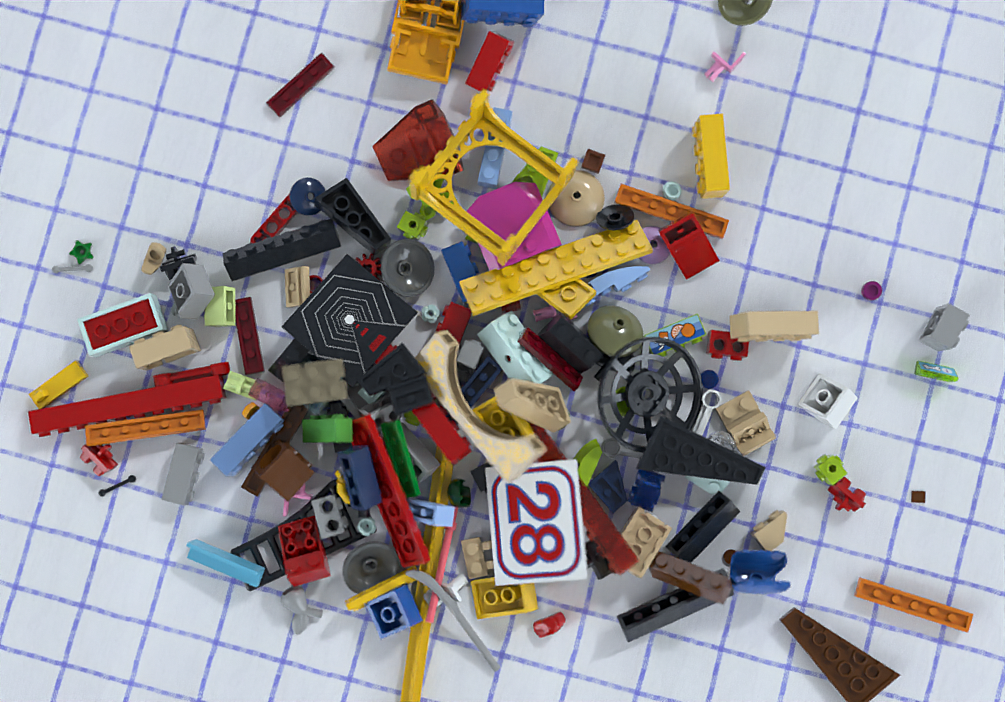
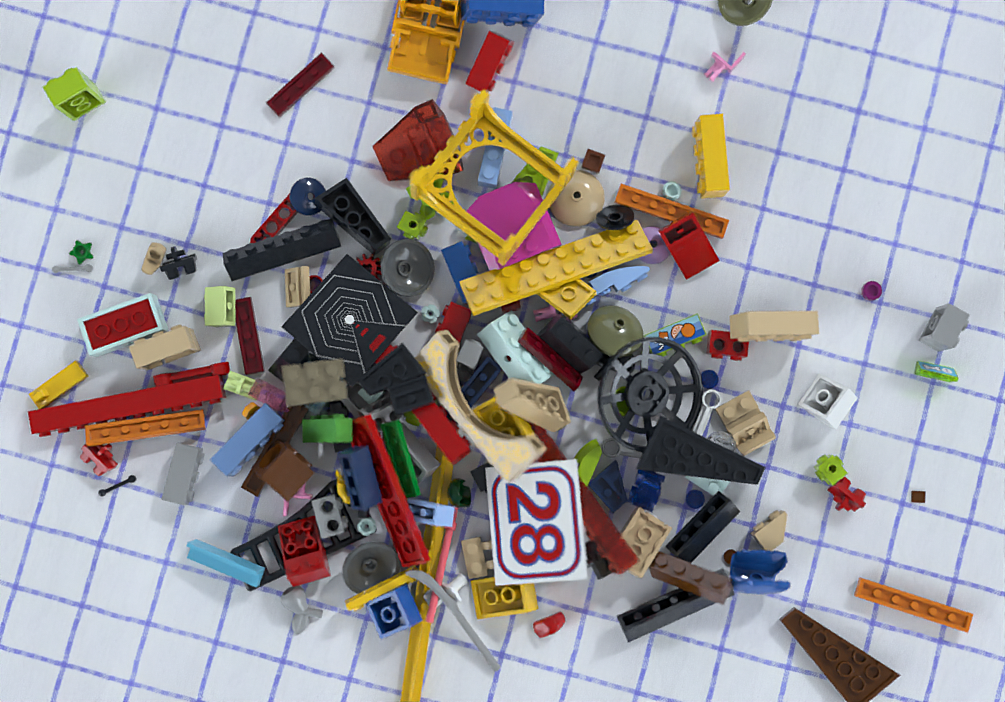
(73, 93): none -> lime brick
(190, 291): light grey hinge -> none
(695, 499): none -> clear blue plate

